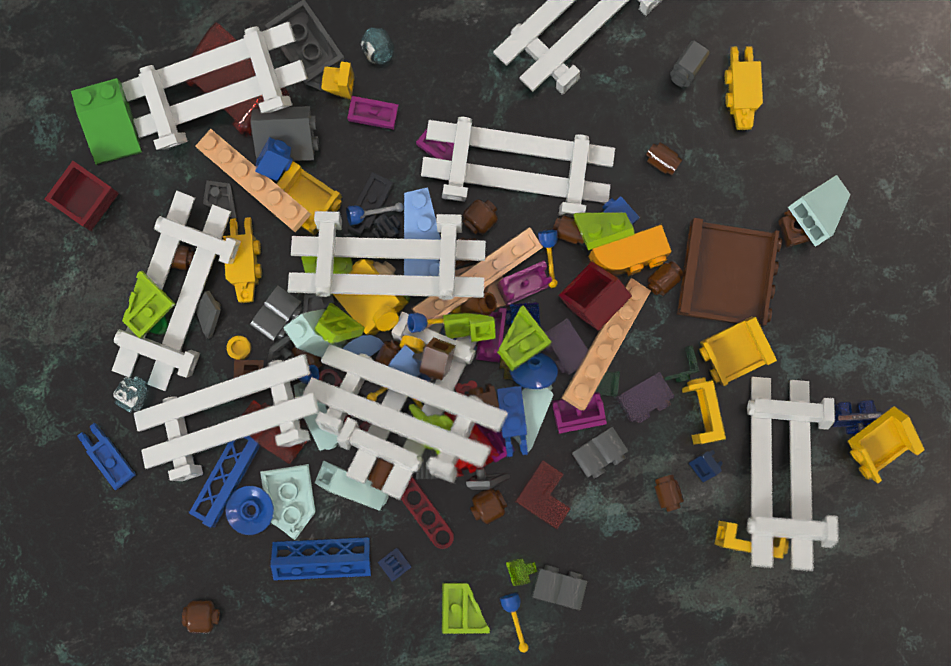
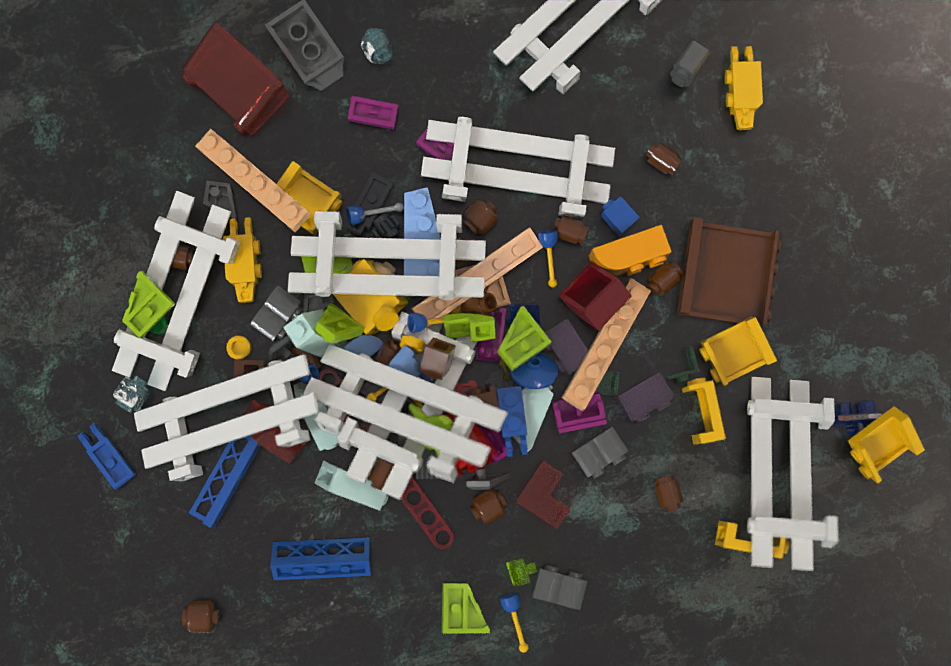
(81, 196): dark red piece -> none
(106, 121): bright green slope -> none
(208, 313): dark grey piece -> none
(238, 510): blue dish -> none
(267, 82): white fence -> none
(273, 159): blue brick -> none
(289, 125): dark grey brick -> none
(291, 497): light aqua tile -> none
(339, 80): yellow slope -> none
(394, 564): dark blue tile -> none
(524, 283): magenta hinge -> none
(603, 228): lime wing -> none
(706, 466): dark blue tile -> none
(790, 234): reddish brown brick -> none
(821, 209): light aqua slope -> none

